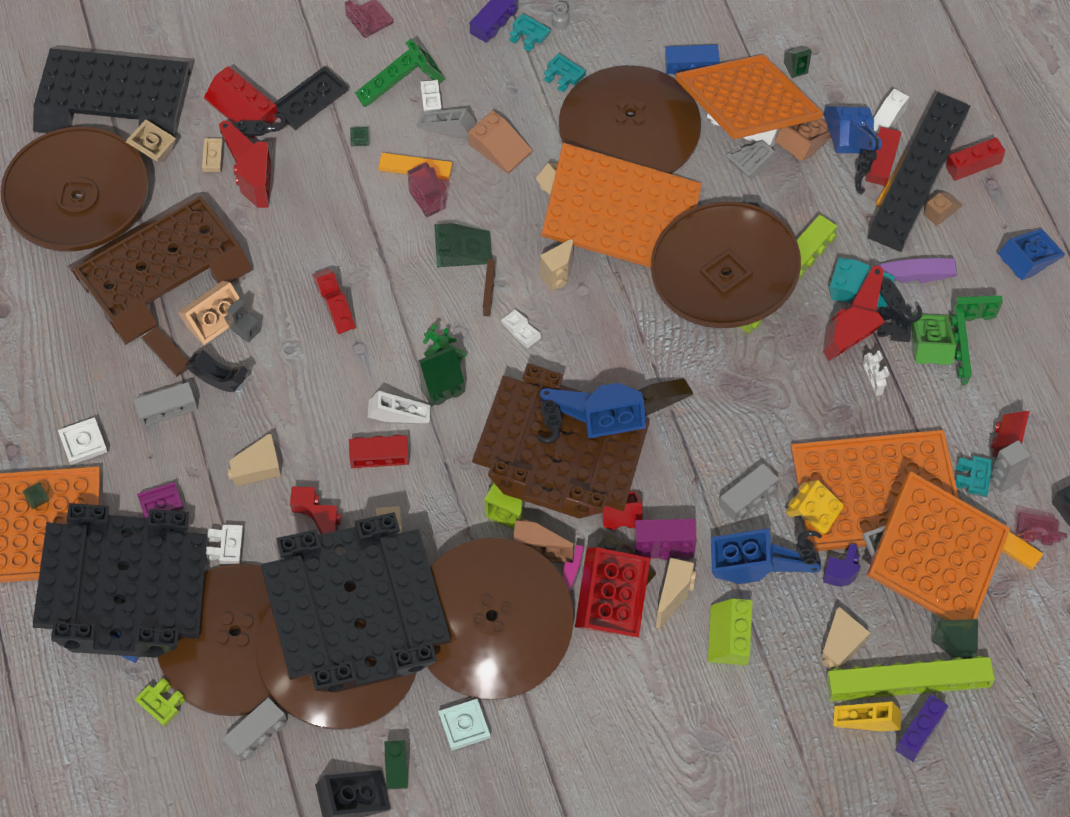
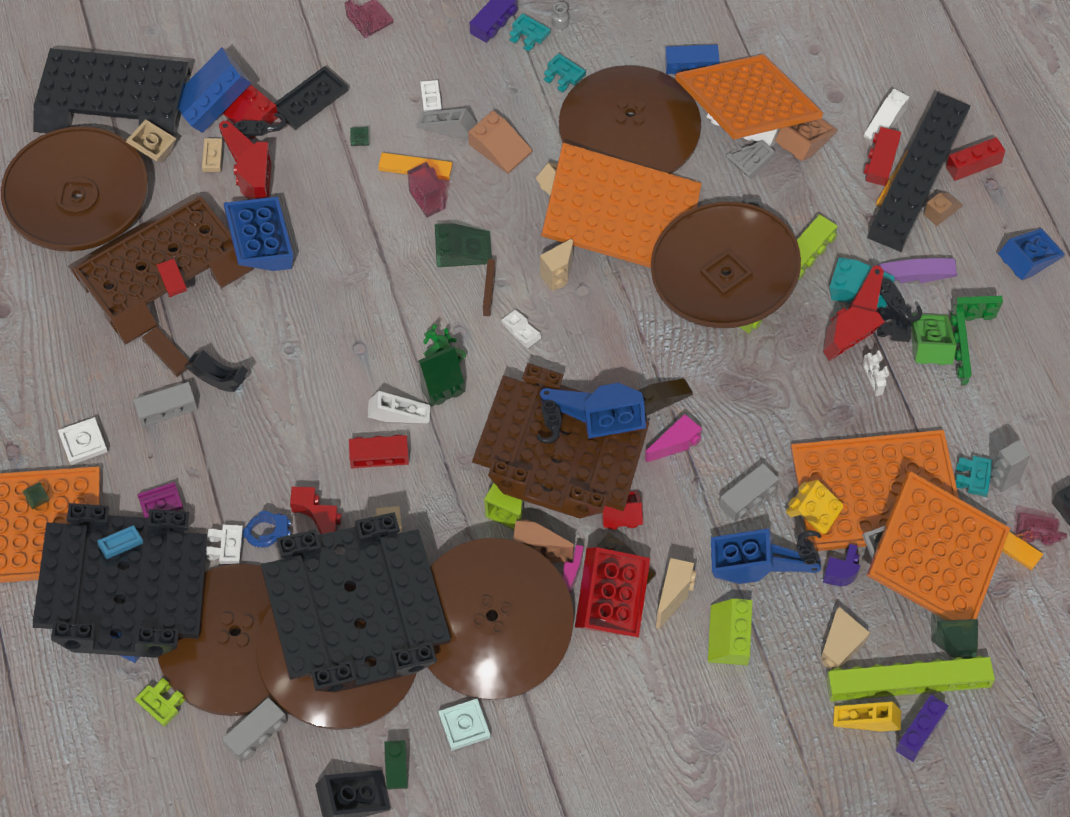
(120, 542): none -> dark azure tile
(171, 277): none -> red tile
(207, 313): light nougat slope -> none
(212, 90): none -> blue slope
(241, 321): dark grey brick -> none
(255, 463): tan slope -> none
(259, 234): none -> blue slope
(280, 521): none -> blue piece
(334, 300): red arch -> none
(397, 70): green bracket -> none
(665, 538): magenta brick -> none
(675, 439): none -> dark pink slope
(797, 61): dark green slope -> none
(854, 133): blue slope -> none
(1009, 430): red slope -> none

